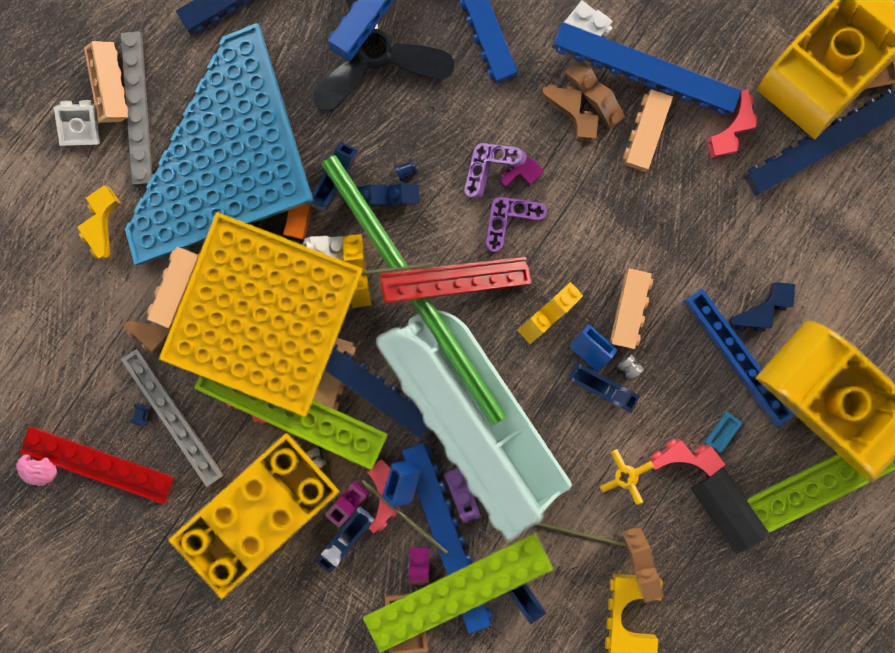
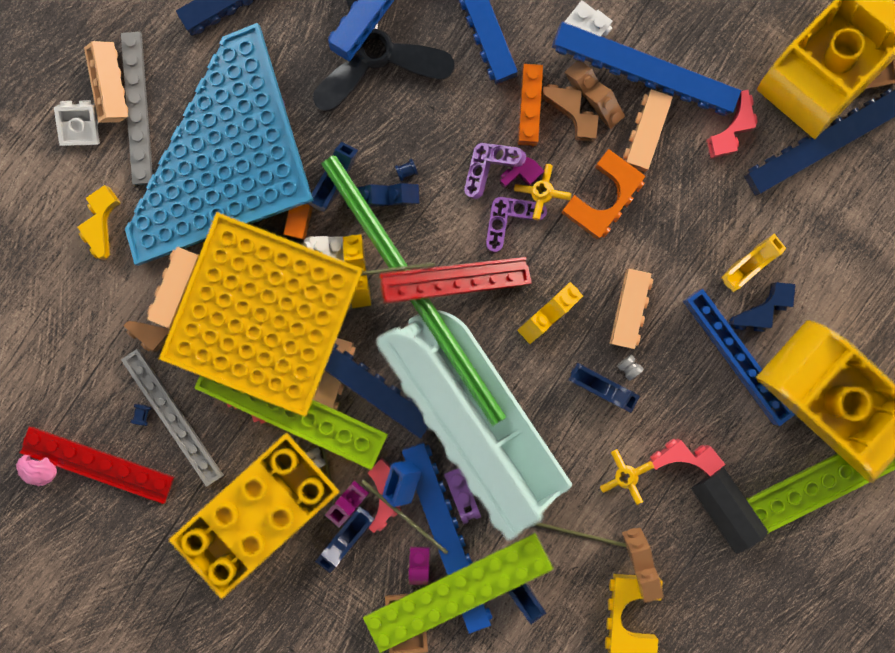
(530, 104): none -> orange brick
(539, 187): none -> yellow bar
(593, 348): blue brick -> none
(626, 180): none -> orange arch
(723, 432): dark azure tile -> none
(753, 262): none -> yellow arch

